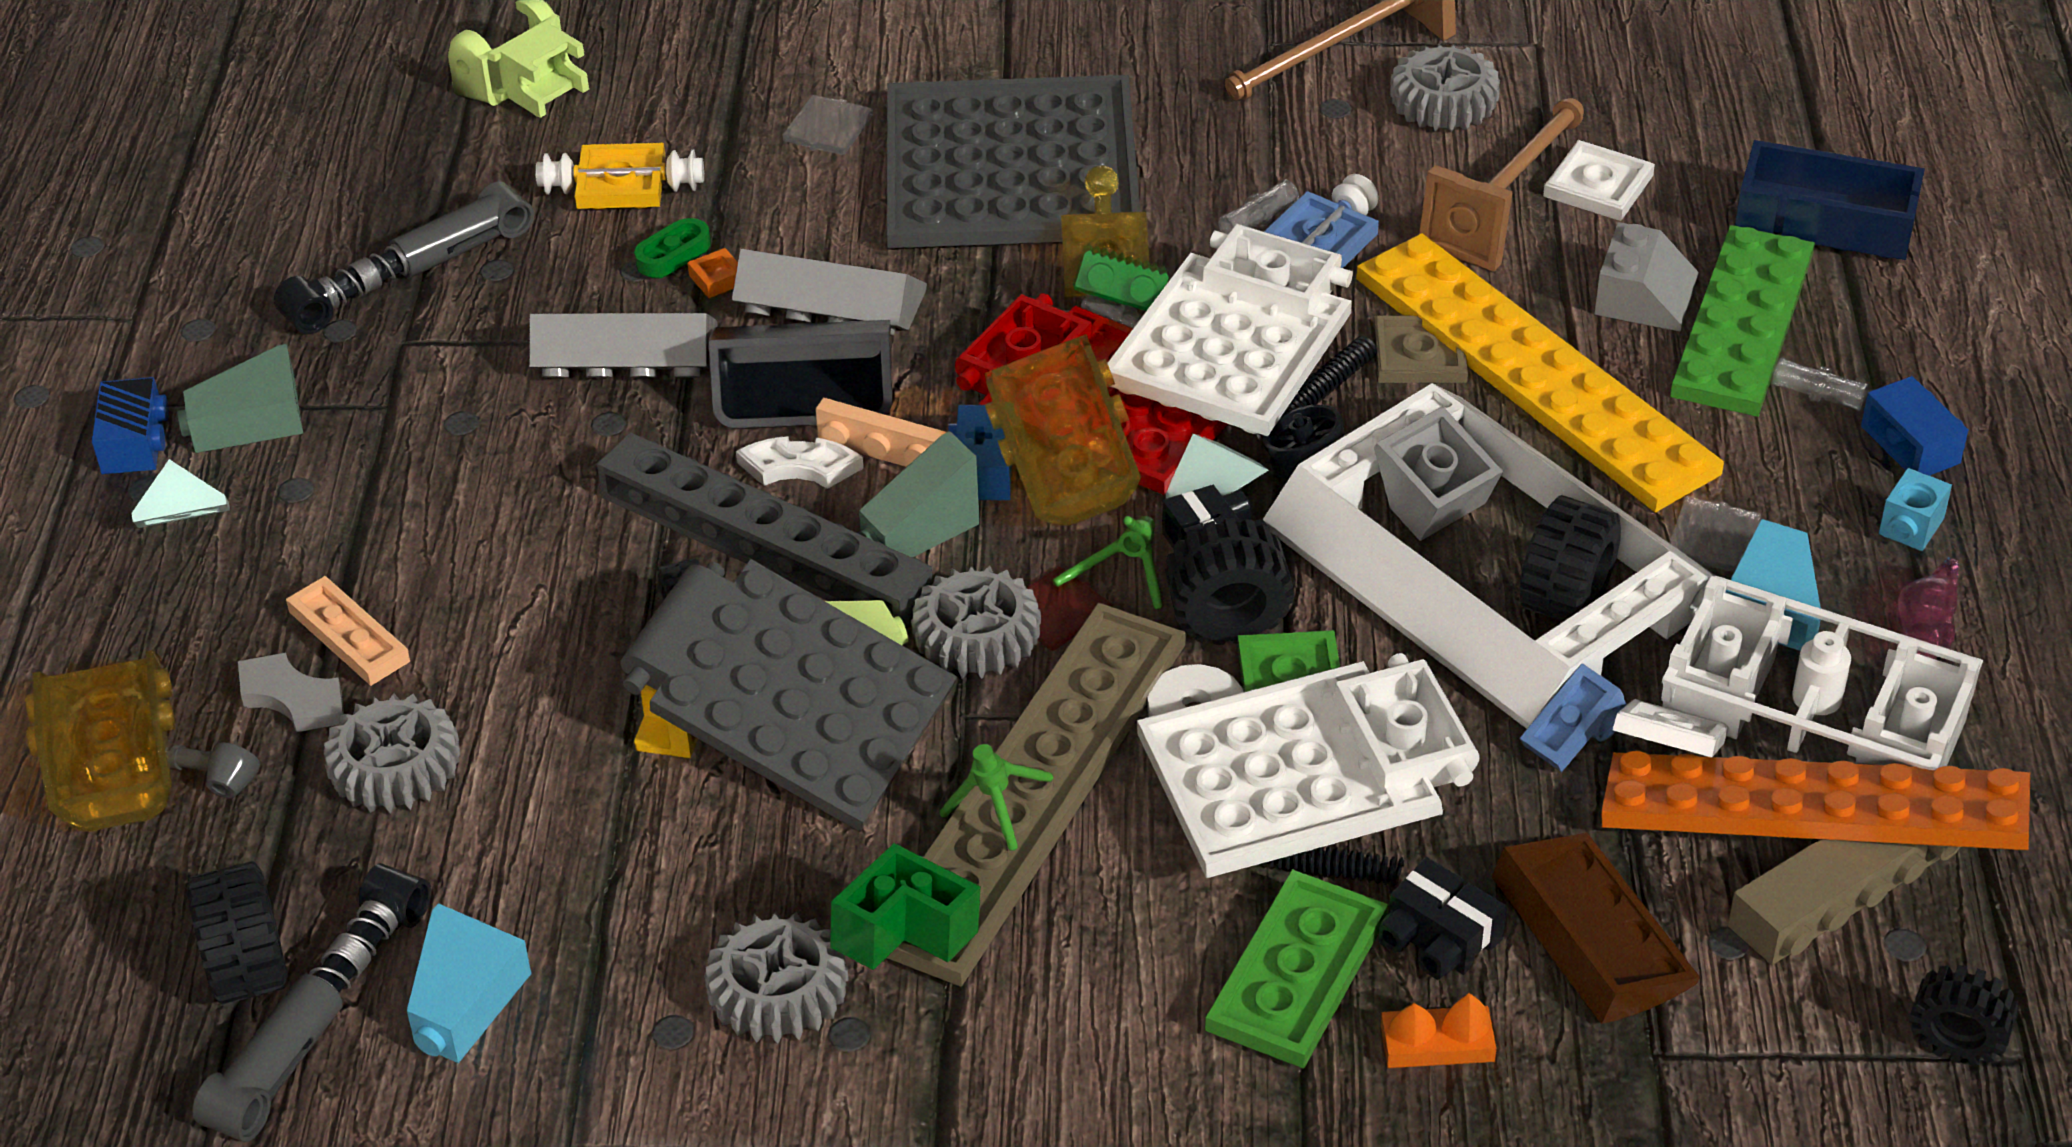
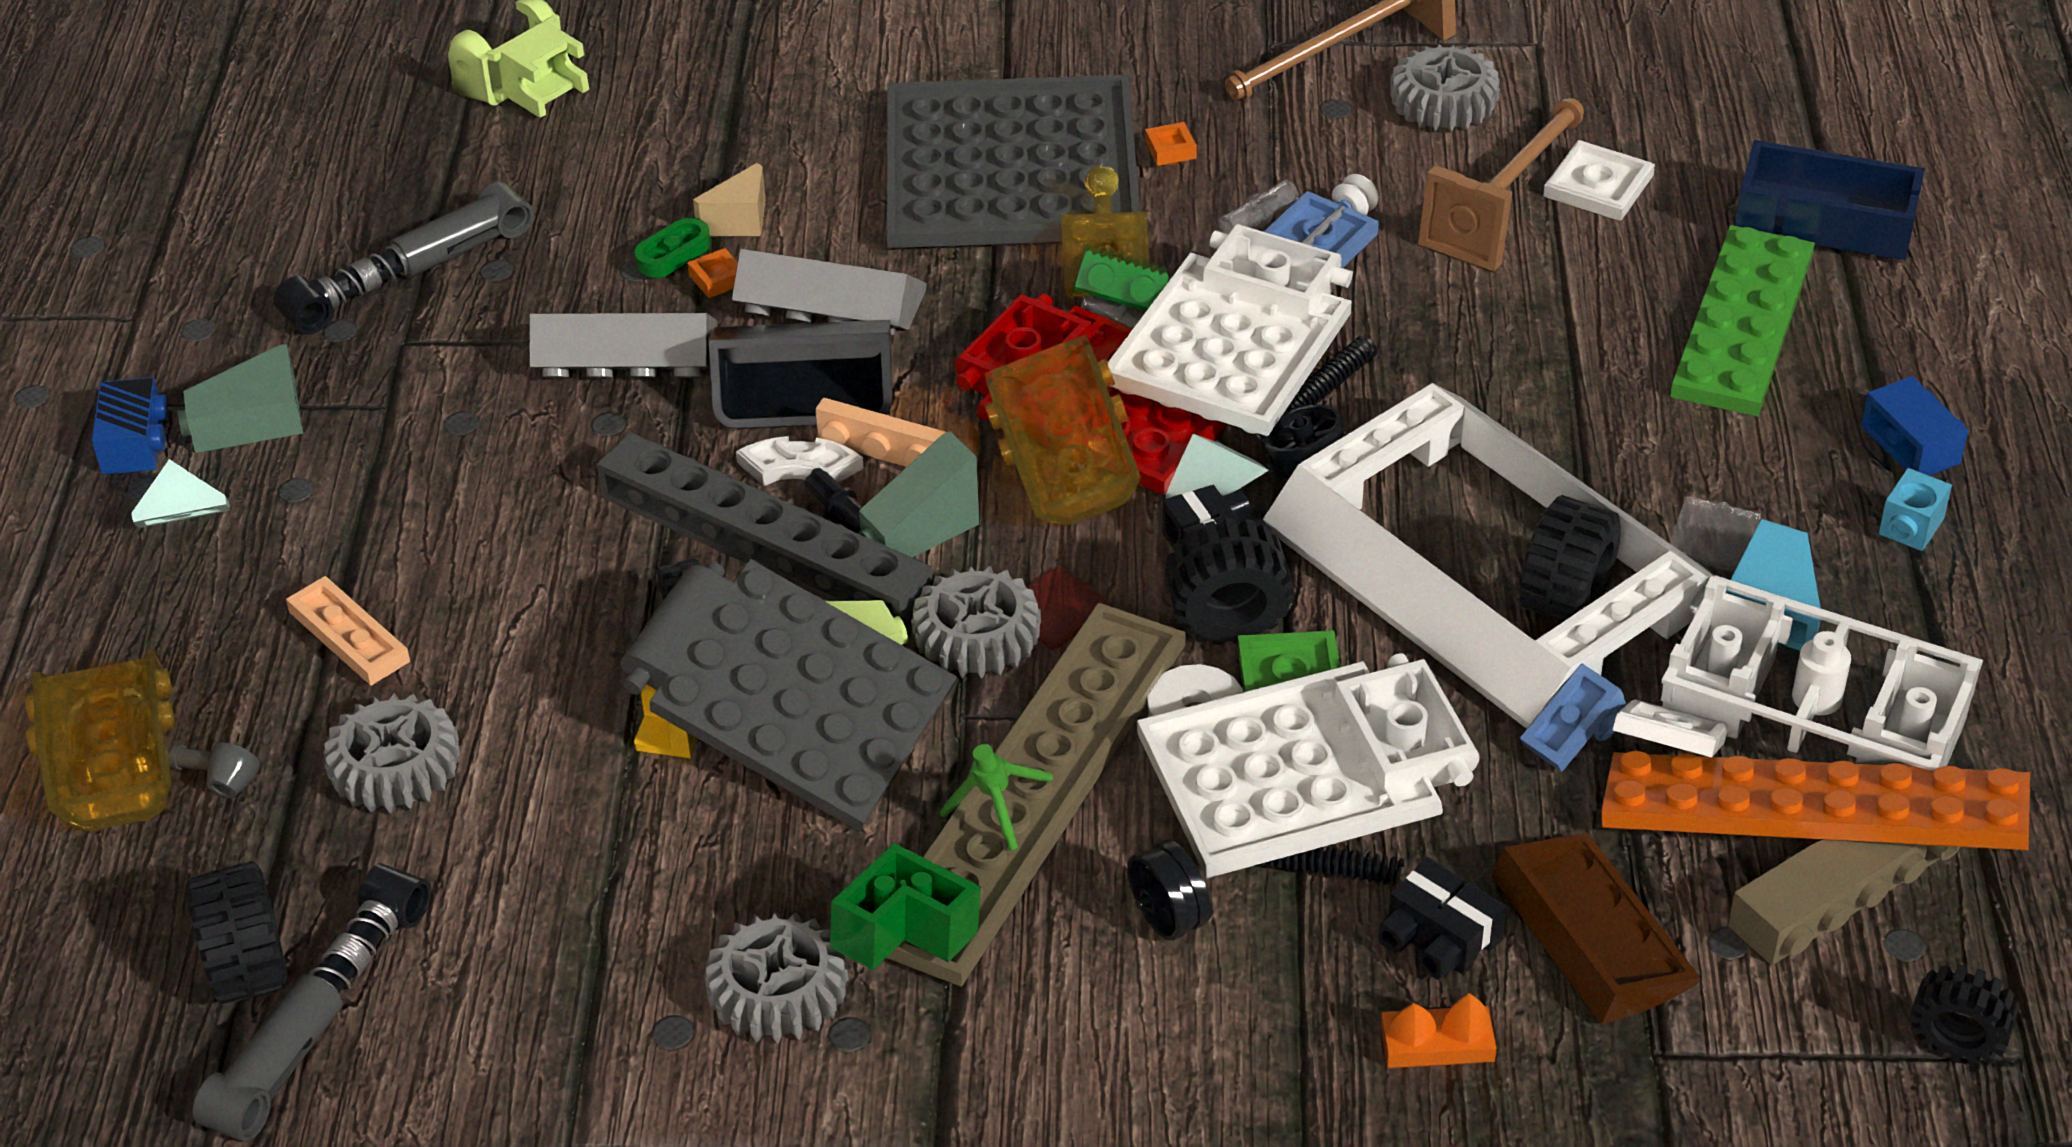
(278, 686): light grey tile -> none
(462, 982): medium azure slope -> none
(619, 174): yellow plate -> none
(734, 205): none -> tan slope
(828, 124): clear piece -> none
(839, 502): none -> black axle
(979, 436): blue brick -> none
(1134, 543): bright green plant -> none
(1169, 889): none -> black wheel
(1170, 144): none -> orange plate
(1296, 968): bright green plate -> none
(1413, 354): dark tan tile -> none
(1434, 473): light grey slope -> none
(1542, 373): yellow plate -> none
(1645, 279): light grey slope -> none
(1820, 384): clear pin -> none
(1928, 606): clear pink animal -> none

